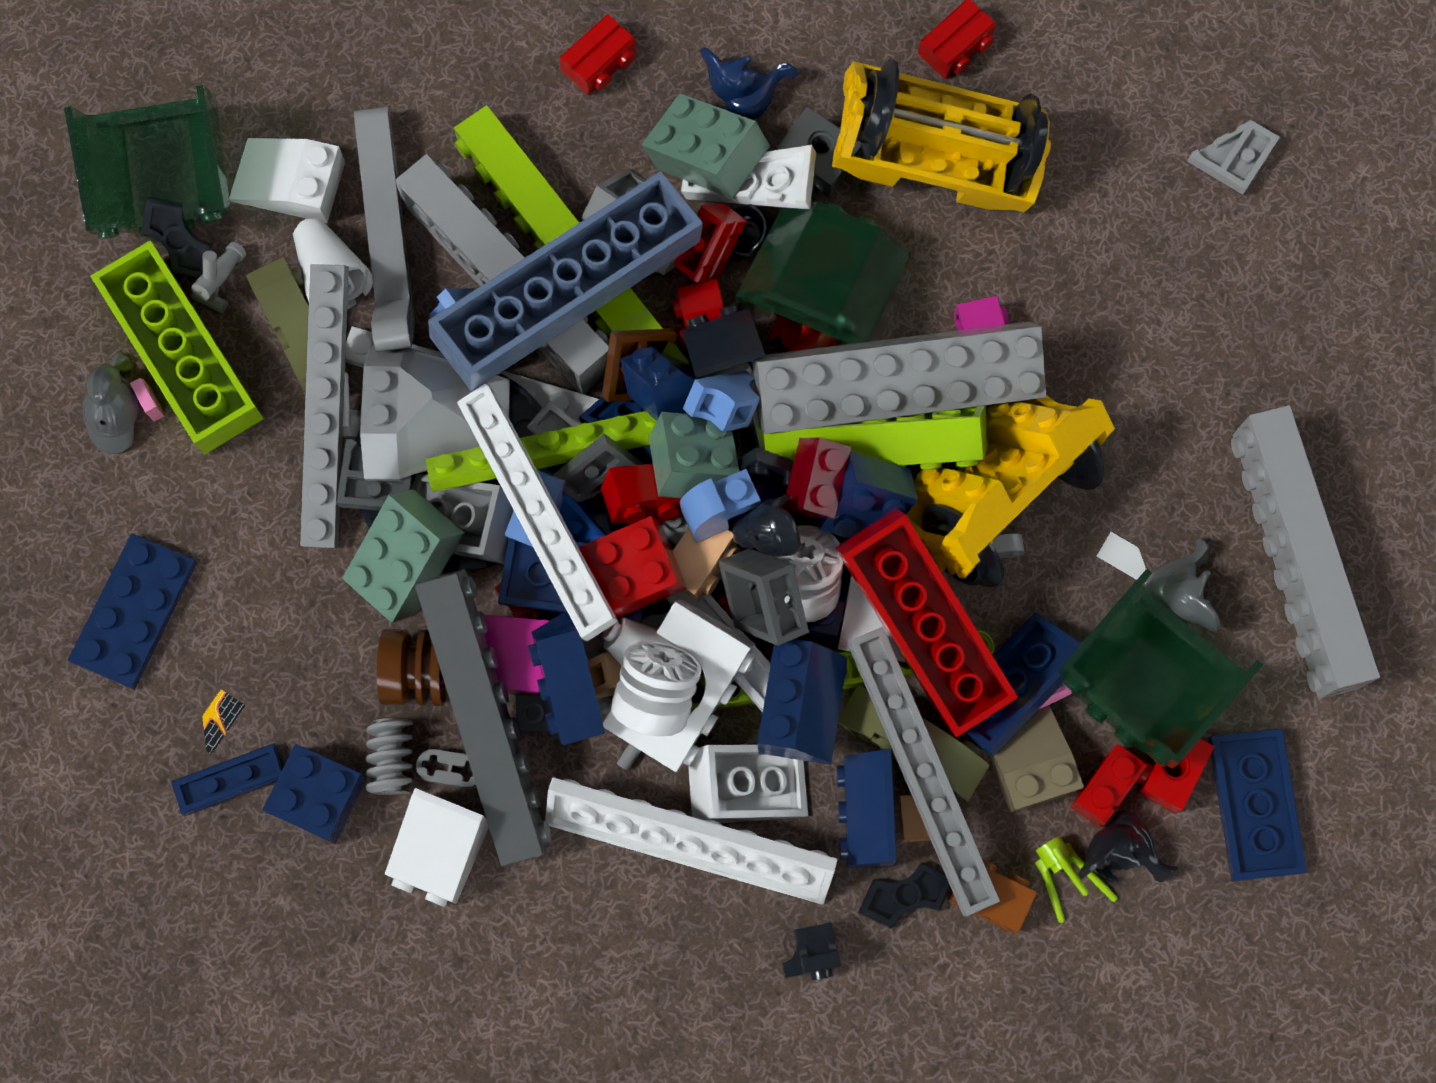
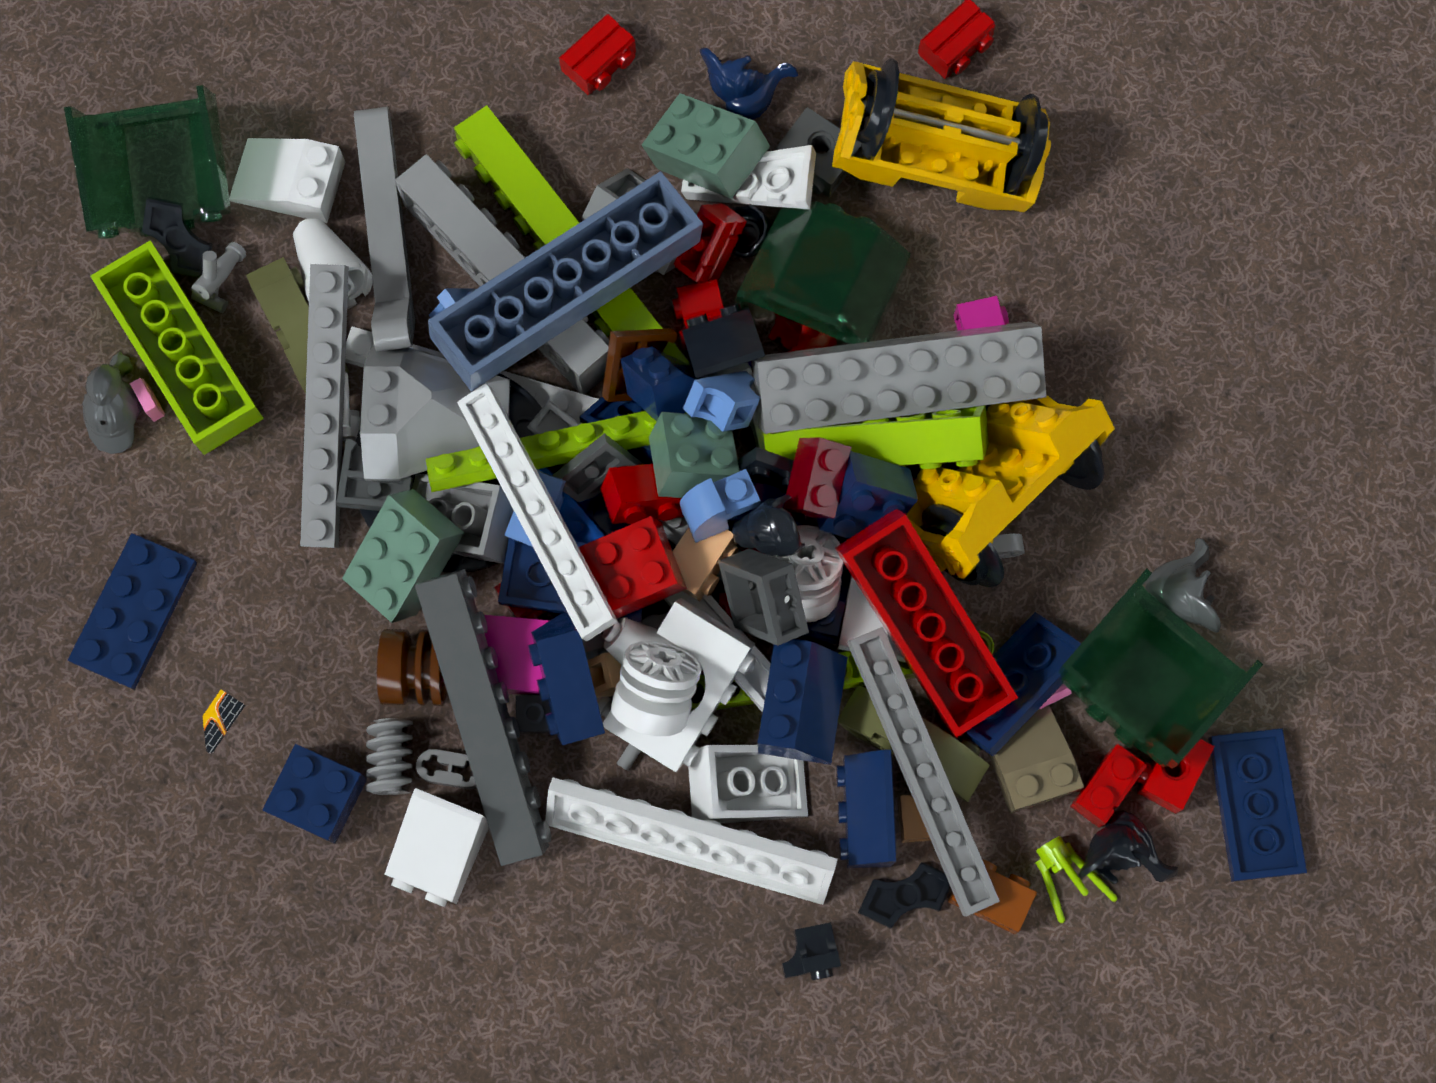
(228, 779): dark blue tile -> none
(1122, 555): white sticker -> none
(1236, 155): light grey wing -> none
(1303, 553): light grey brick -> none

